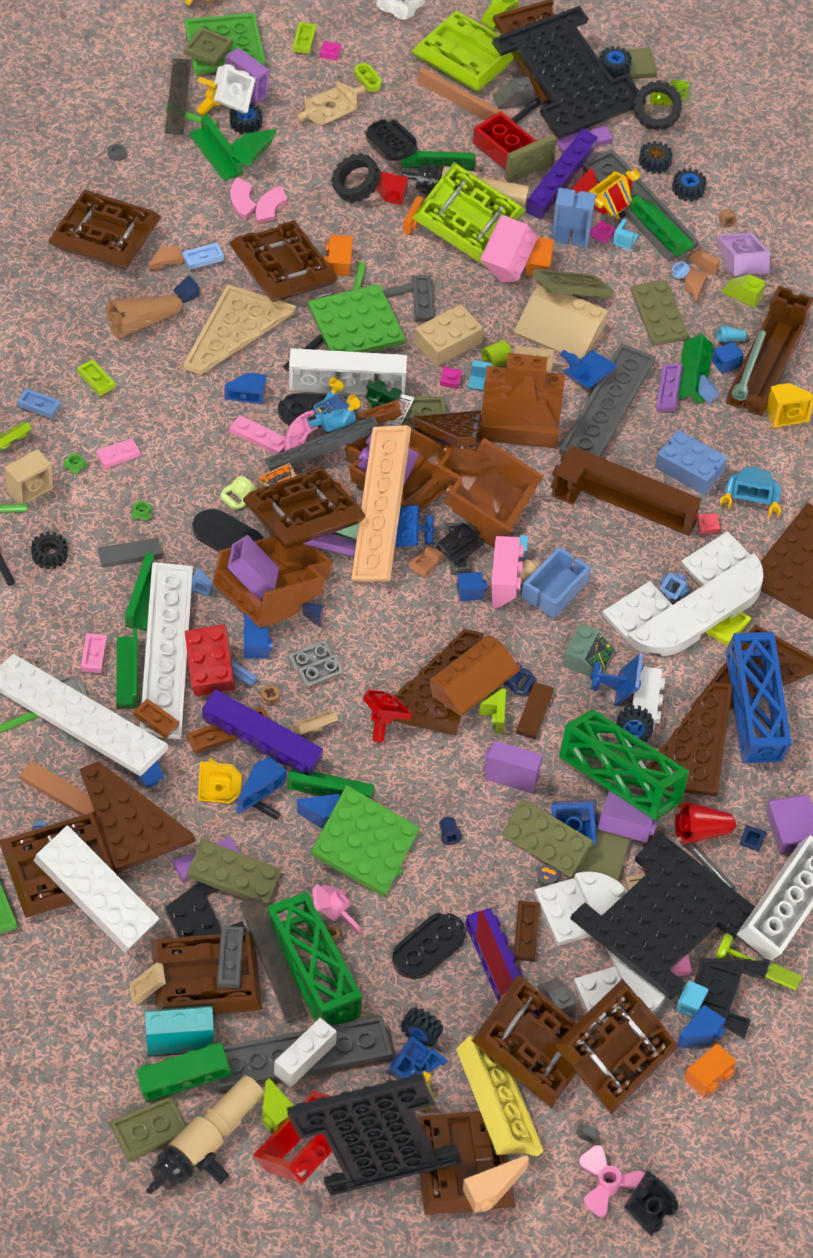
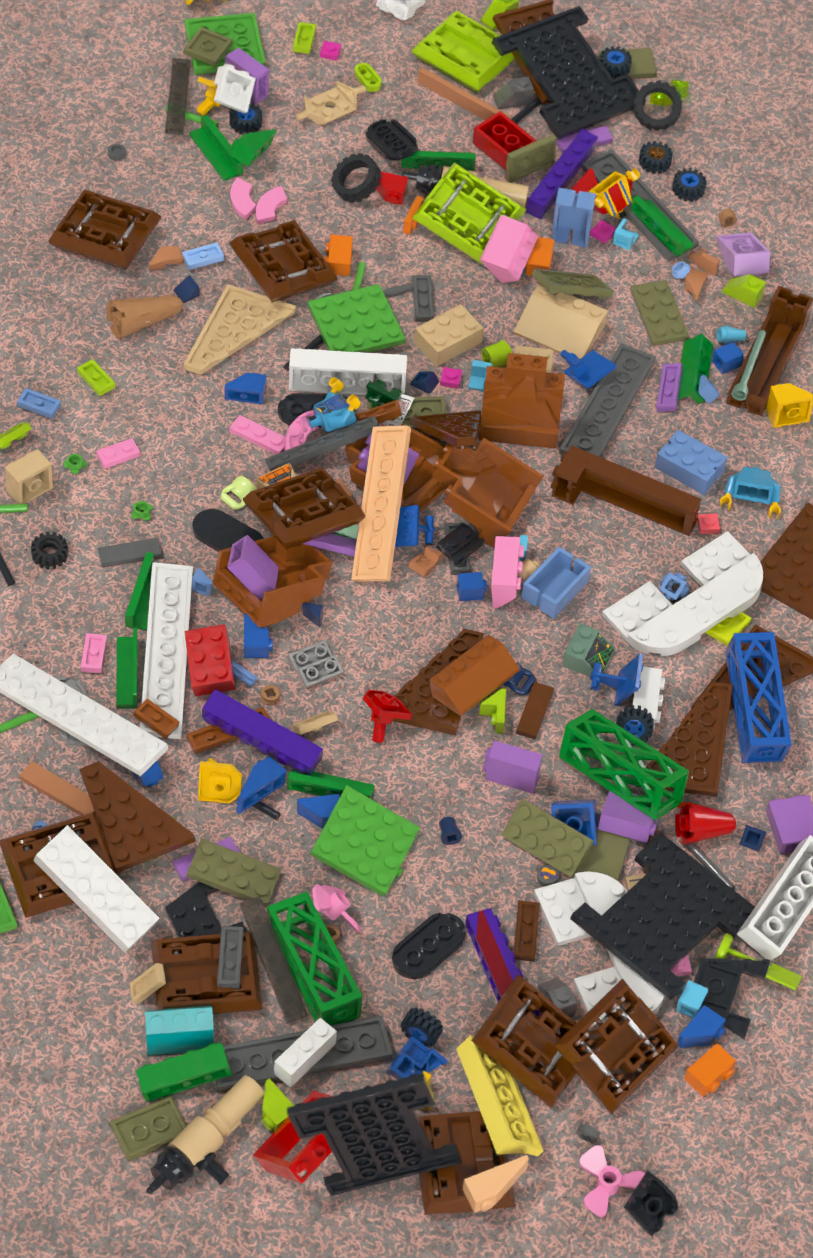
(425, 381): none -> dark blue slope

